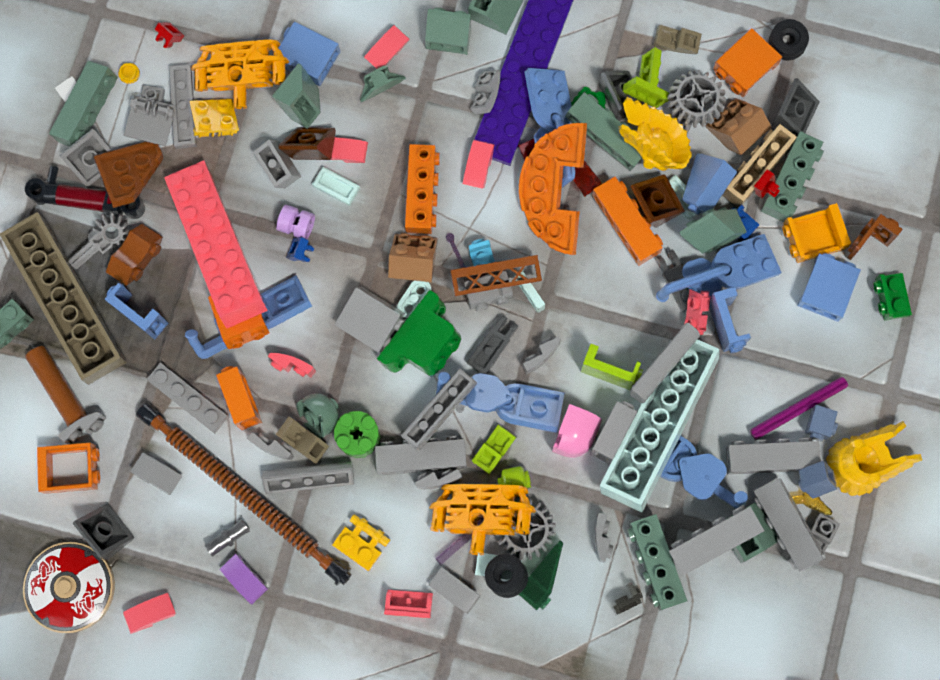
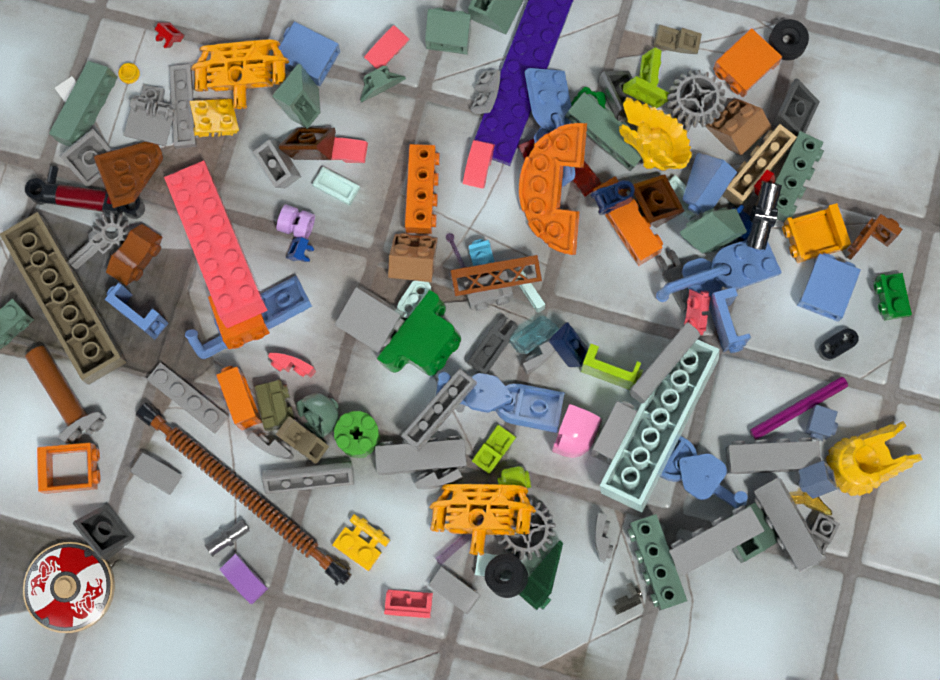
(149, 612): coral slope -> none
(273, 404): none -> olive brick
(533, 335): none -> clear light blue slope
(569, 346): none -> dark blue slope
(612, 198): none -> dark blue piece
(763, 215): none -> black piece
(835, 340): none -> black beam

